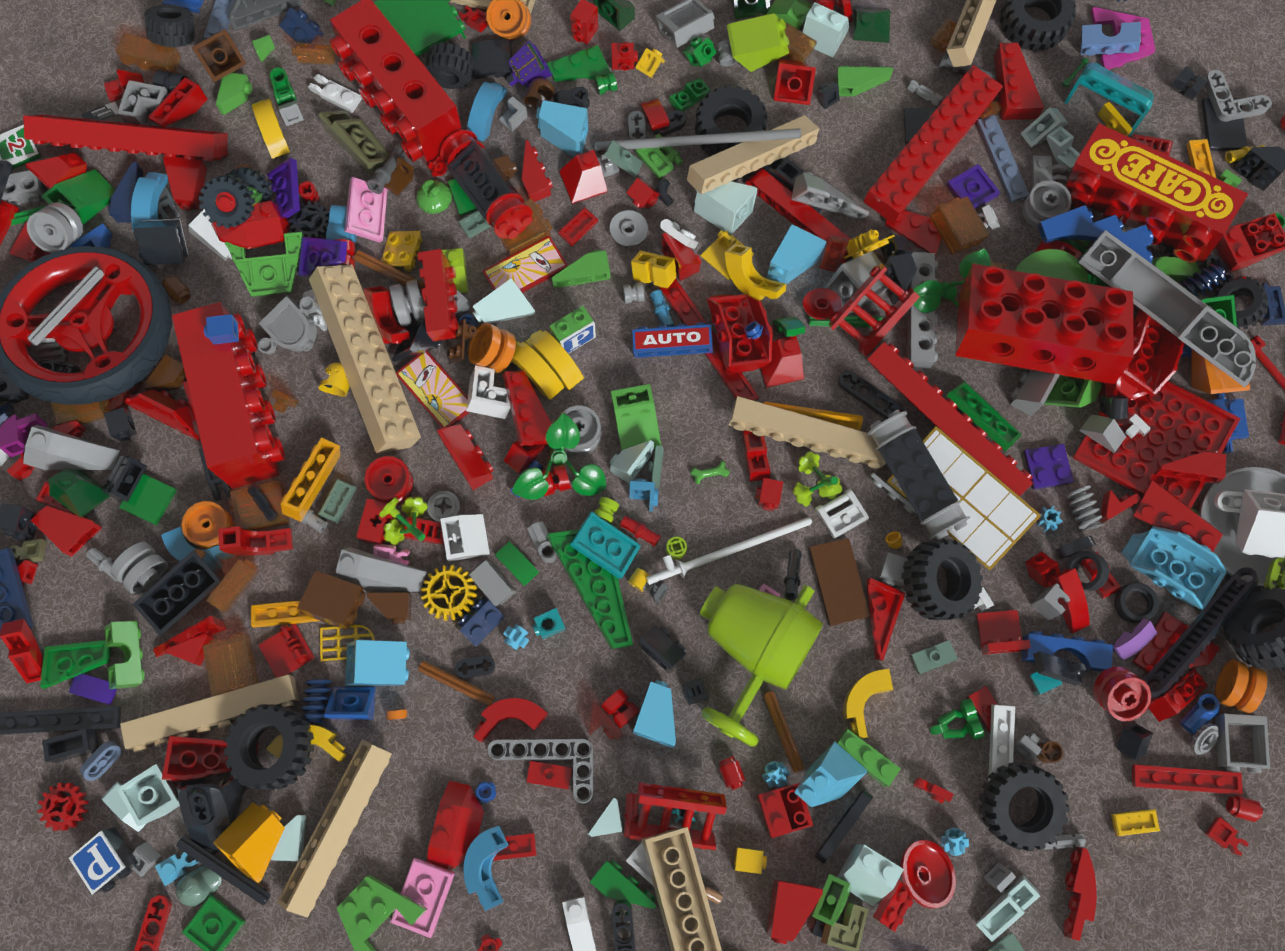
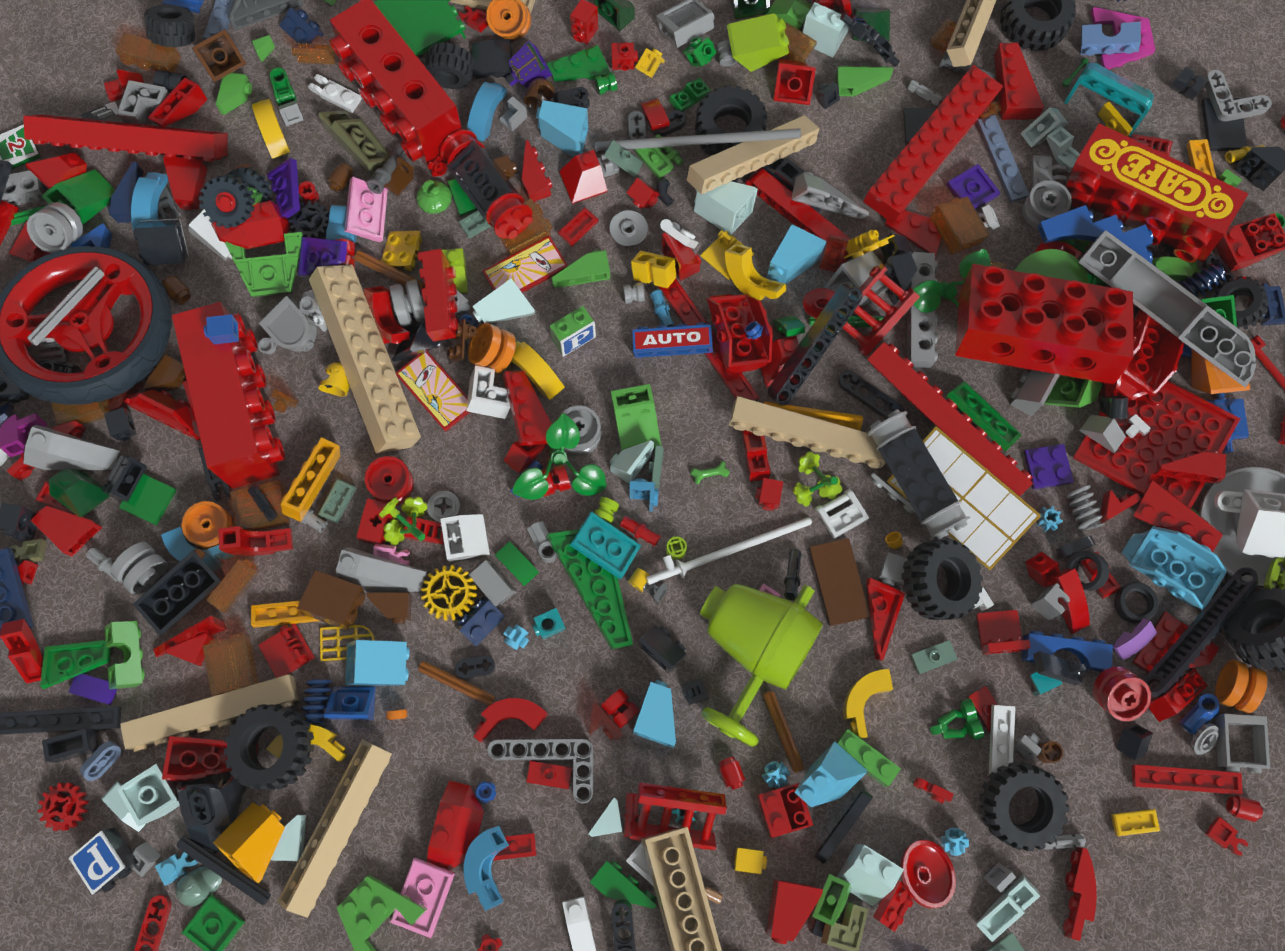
(340, 177): none -> reddish brown brick
(466, 455): red slope -> none
(556, 358): yellow arch -> none
(823, 339): none -> black beam
(861, 29): none -> black plate

